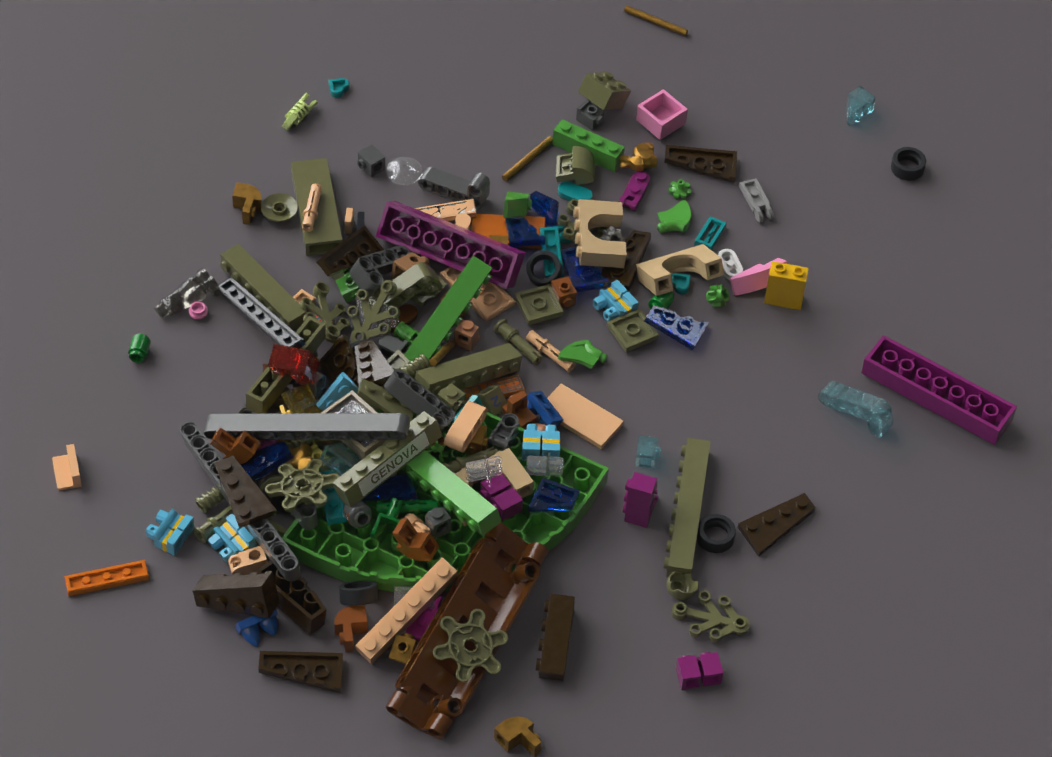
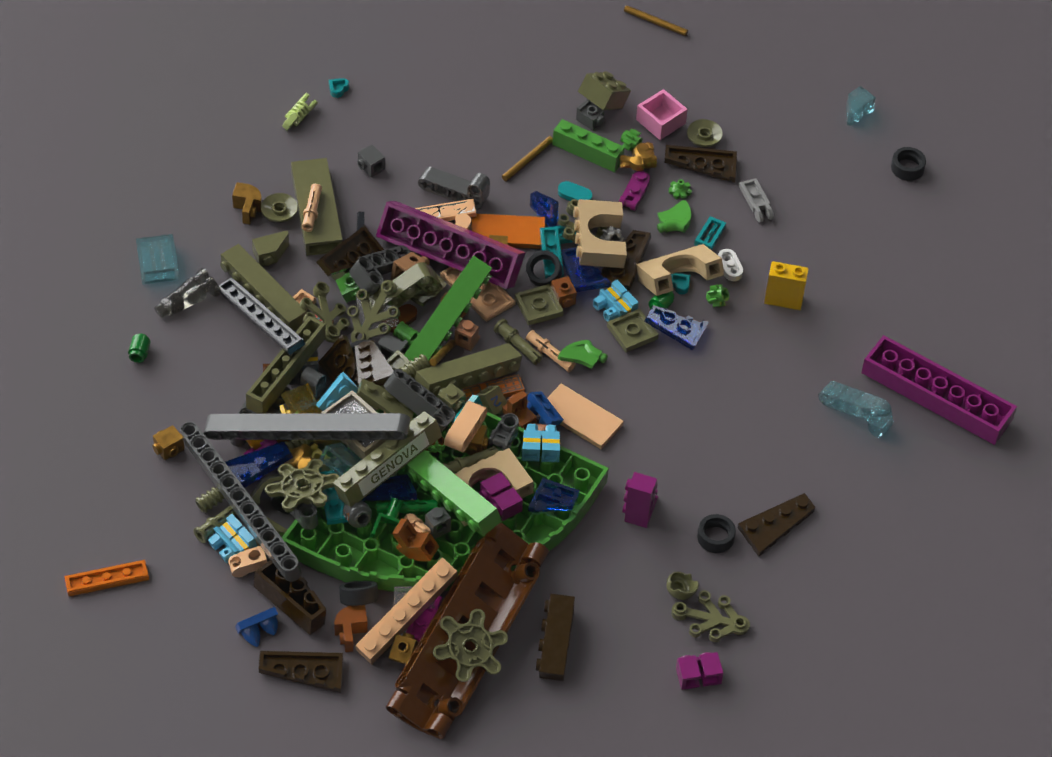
(67, 470): light nougat panel -> none
(157, 259): none -> clear light blue brick
(168, 442): none -> pearl gold brick
(172, 531): medium azure hips -> none
(198, 310): bright pink plate -> none
(239, 593): dark brown wedge -> none
(241, 447): dark orange brick -> none
(243, 494): dark brown wing -> none
(270, 247): none -> olive slope
(296, 362): clear red brick -> none
(349, 220): light nougat tile -> none
(404, 170): clear dish -> none
(484, 468): clear arm -> none
(516, 204): bright green slope -> none
(516, 731): pearl gold brick -> none
(522, 233): clear blue wing -> none
(545, 465): clear arm -> none
(576, 165): olive brick -> none
(631, 139): none -> bright green gear
(647, 451): clear light blue brick -> none
(688, 506): olive brick -> none
(704, 132): none -> olive dish
(752, 278): bright pink slope -> none

